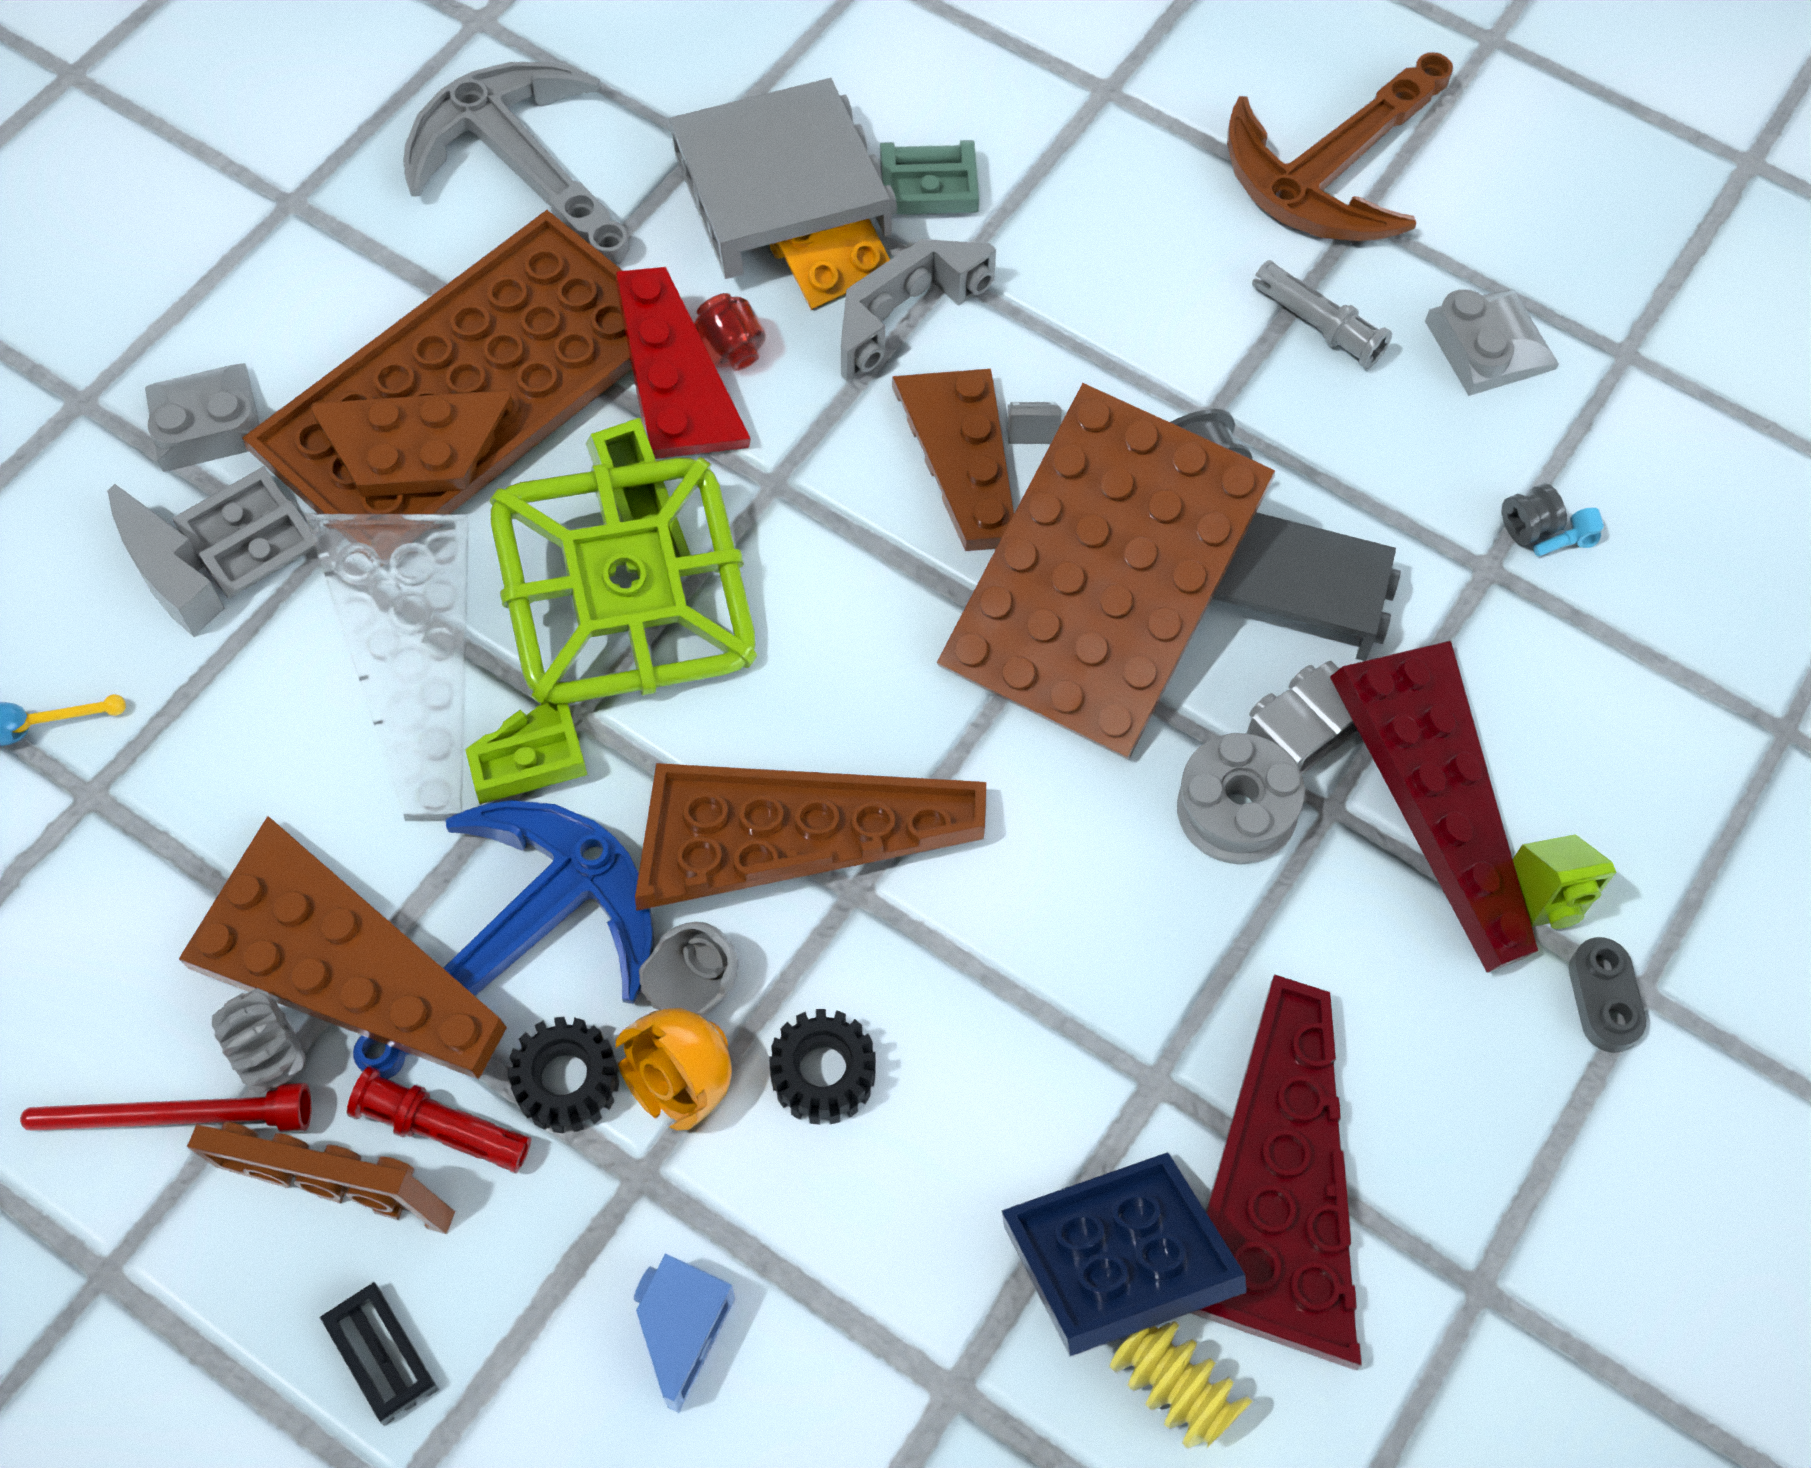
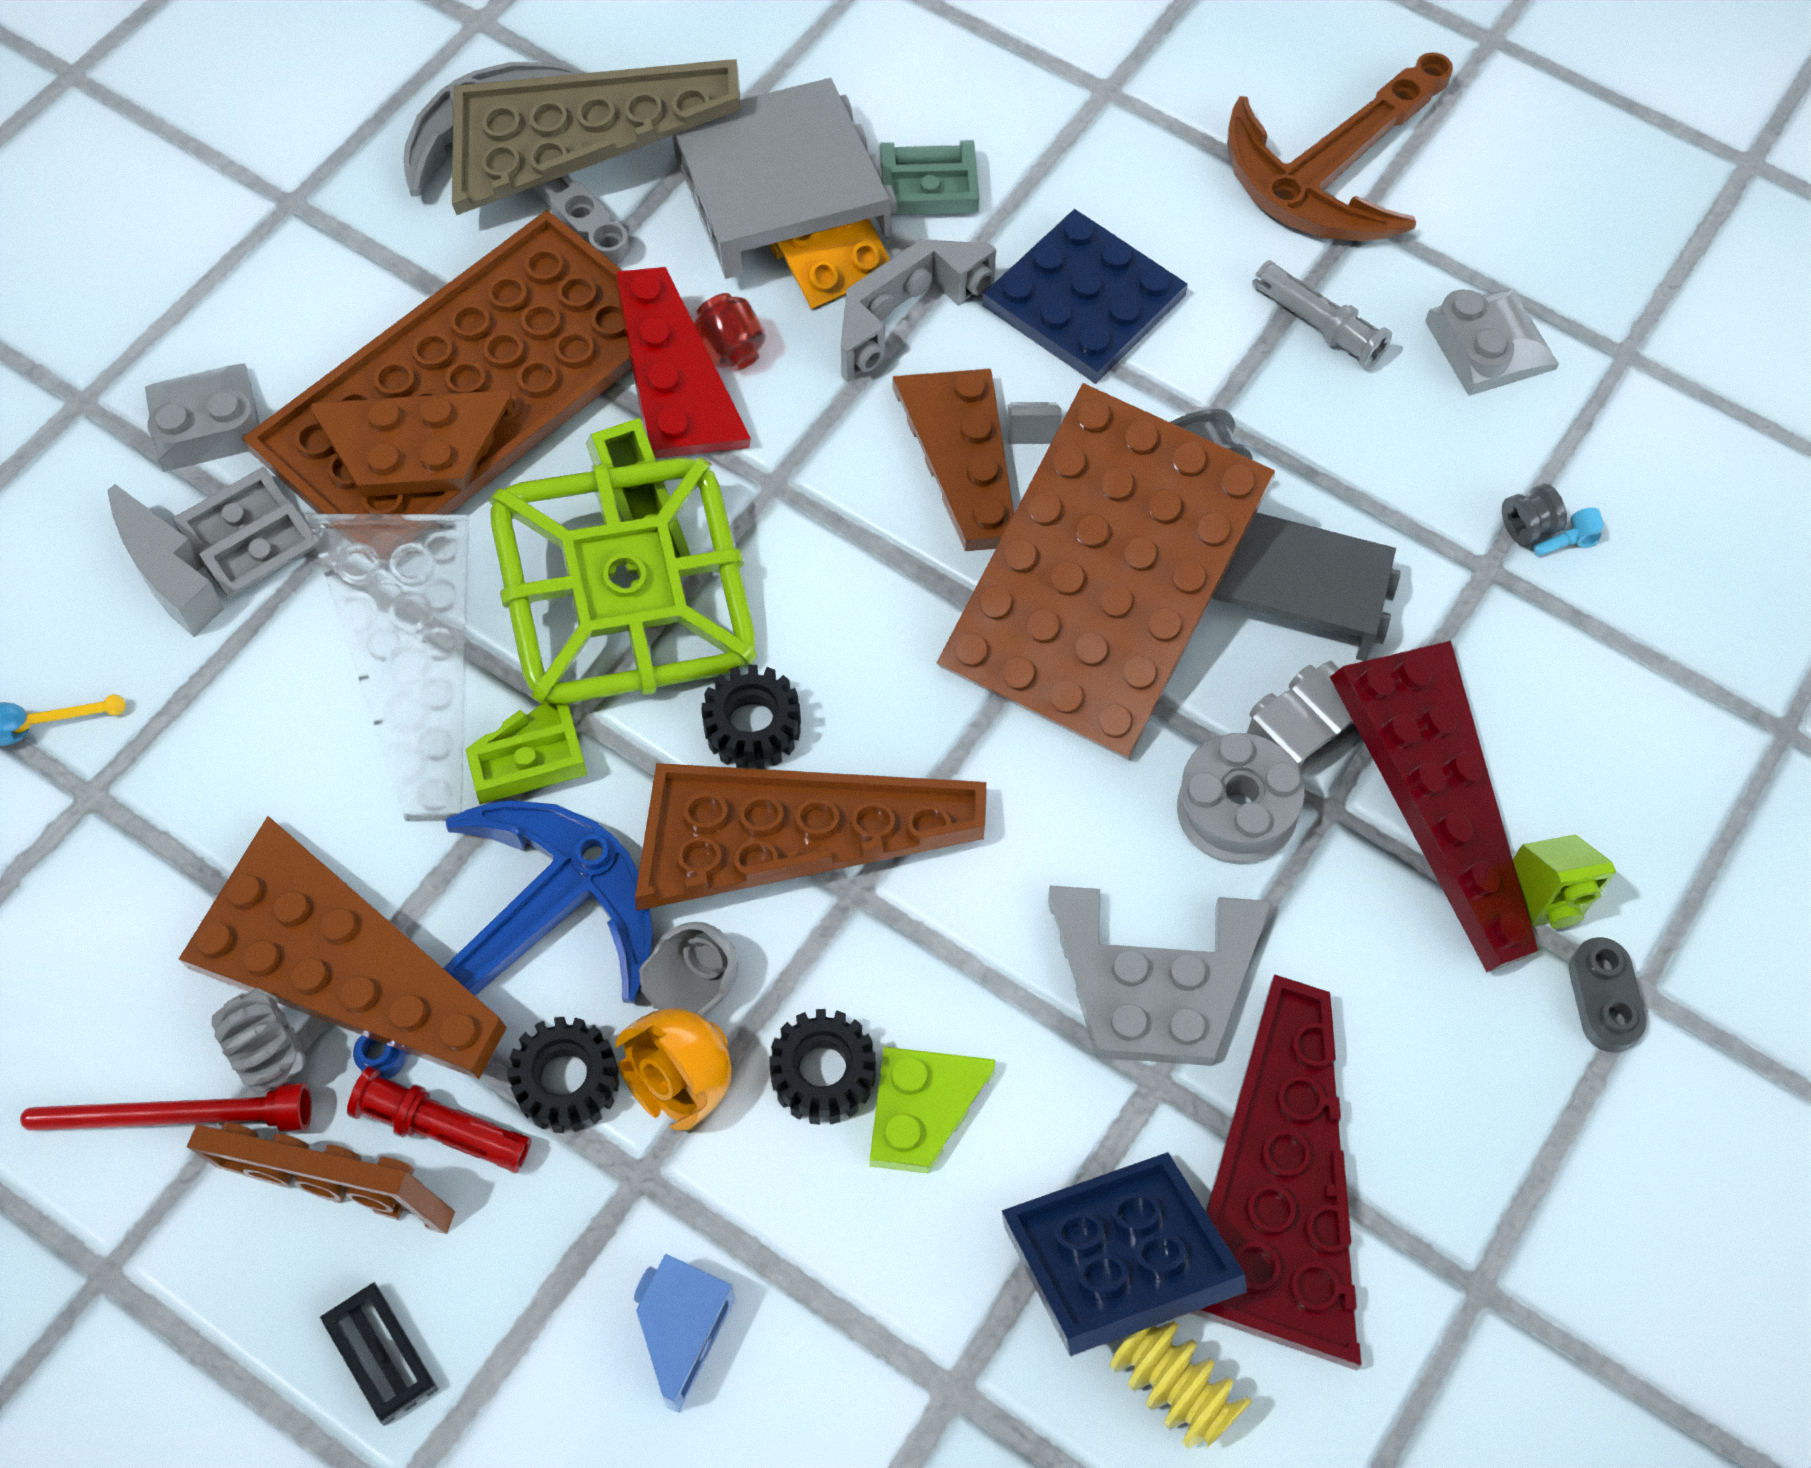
(548, 127): none -> dark tan wing
(746, 690): none -> black tyre
(922, 1105): none -> lime wing
(1084, 295): none -> dark blue plate
(1156, 999): none -> light grey wing

